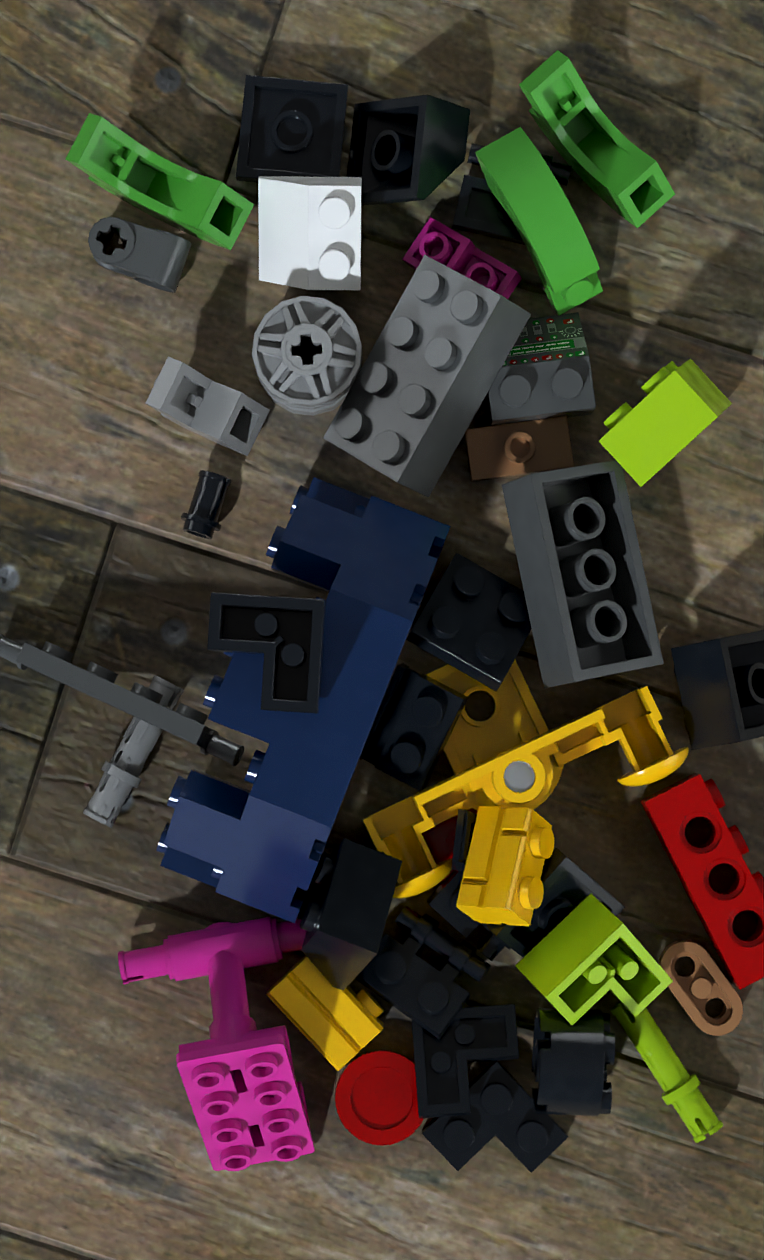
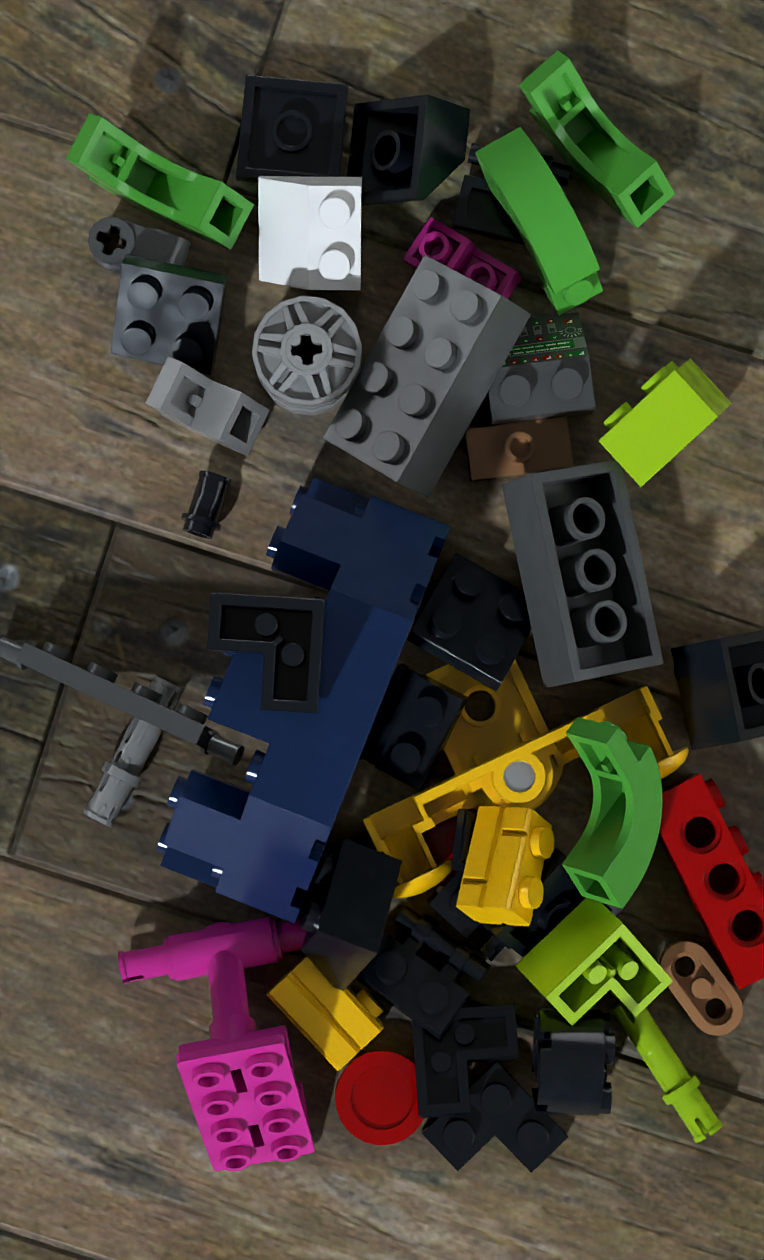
(168, 313): none -> black plate
(623, 817): none -> bright green arch

